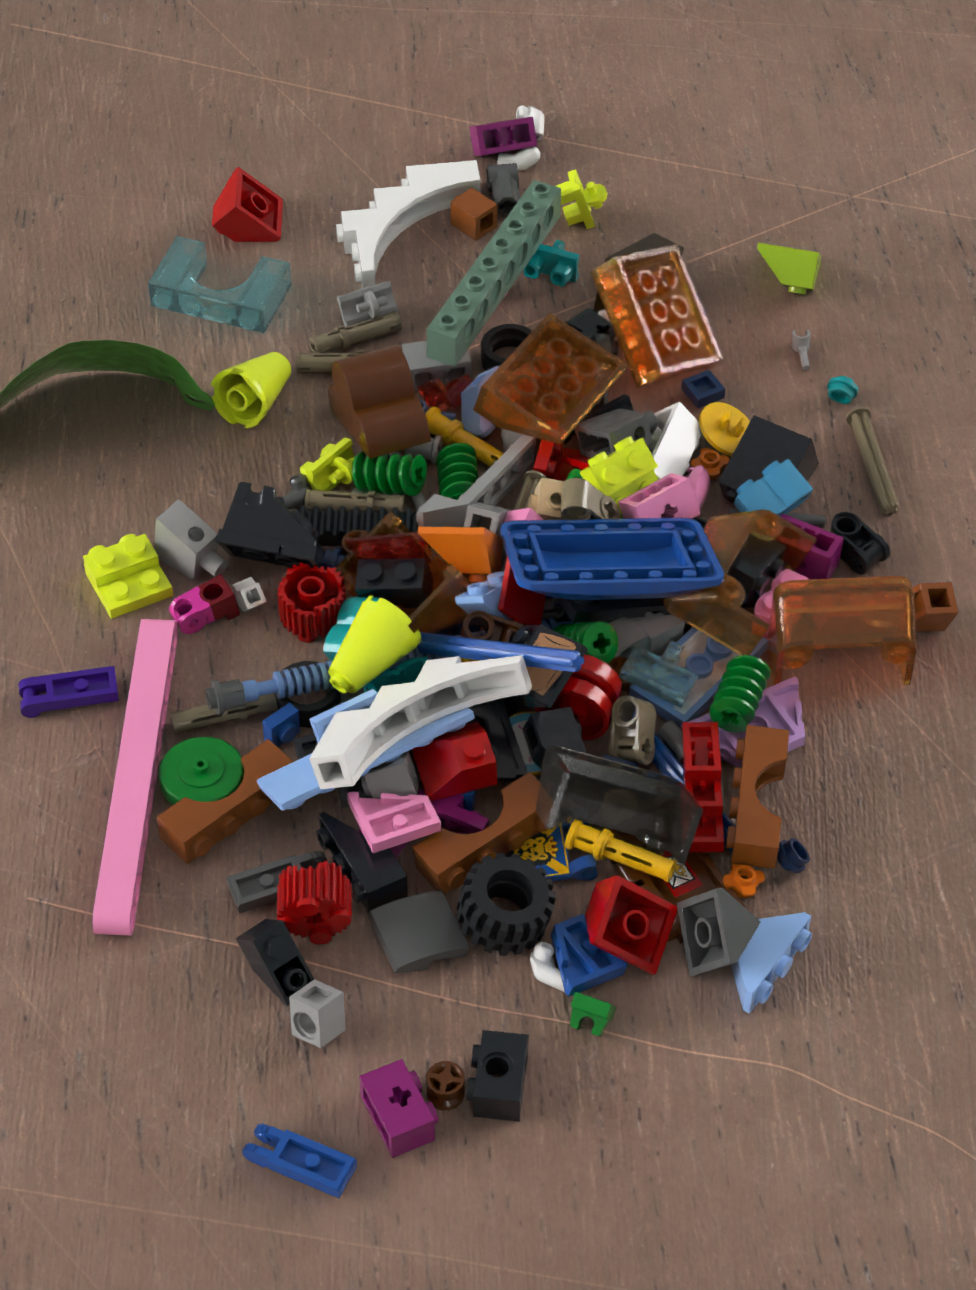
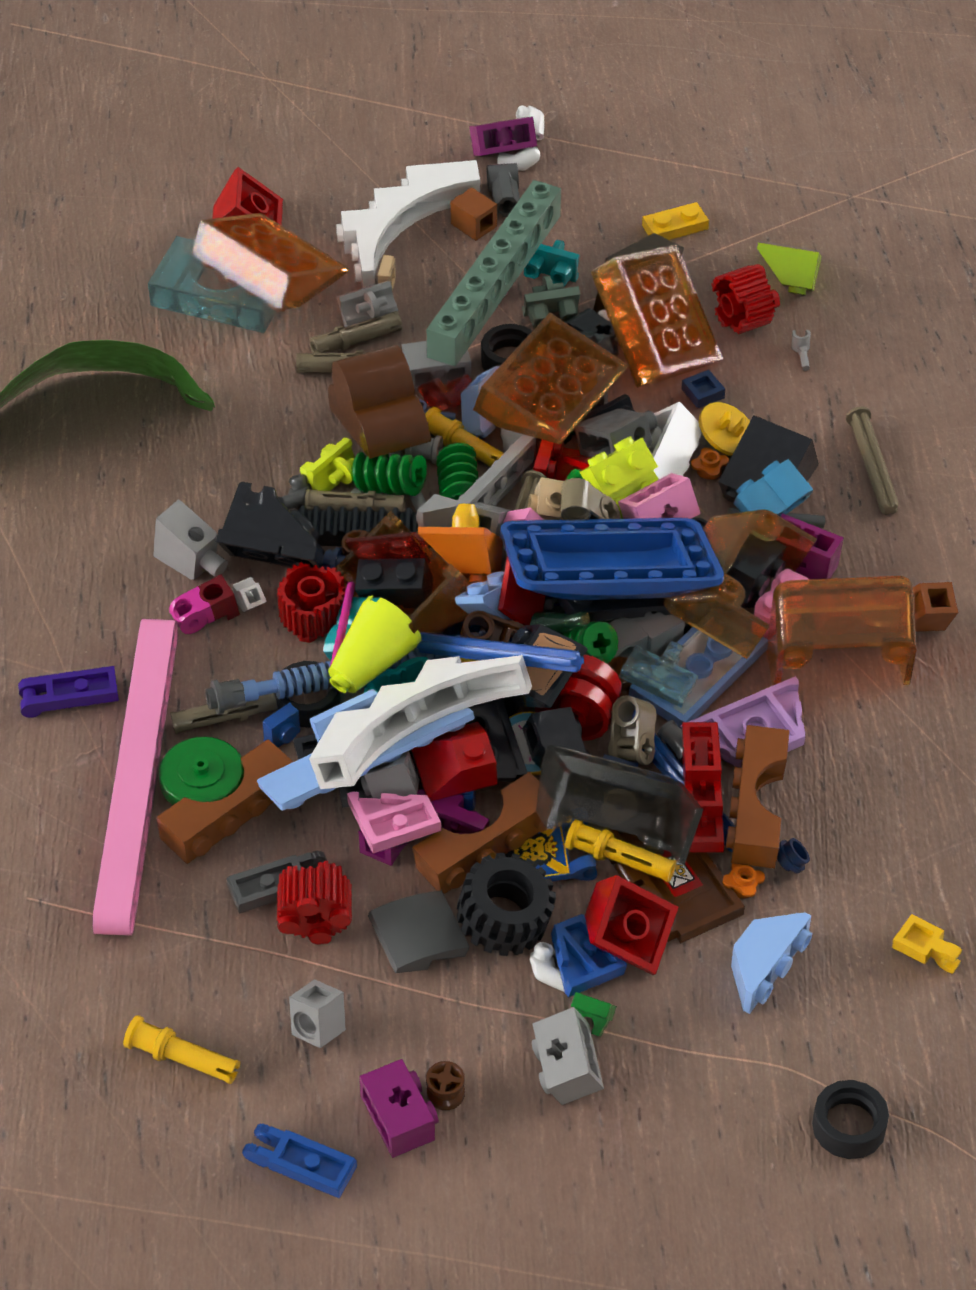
(127, 575): neon yellow plate -> none
(165, 1045): none -> yellow pin
(250, 388): neon yellow cone -> none
(266, 259): none -> clear orange slope
(275, 958): black slope -> none
(343, 618): none -> dark pink axle
(374, 876): black slope -> none
(387, 270): none -> tan tile
(465, 516): none -> yellow hose
(498, 1096): black brick -> none
(549, 299): none -> sand green hips
(560, 622): none -> clear green cone
(566, 1056): none -> light grey brick
(585, 198): neon yellow hips -> none
(676, 221): none -> yellow plate
(700, 483): bright pink arm -> none
(714, 930): dark grey slope -> none
(739, 693): green piece -> none
(745, 299): none -> red brick
(842, 389): teal plate -> none
(843, 1144): none -> black tyre
(860, 543): black piece -> none
(924, 940): none -> yellow plate

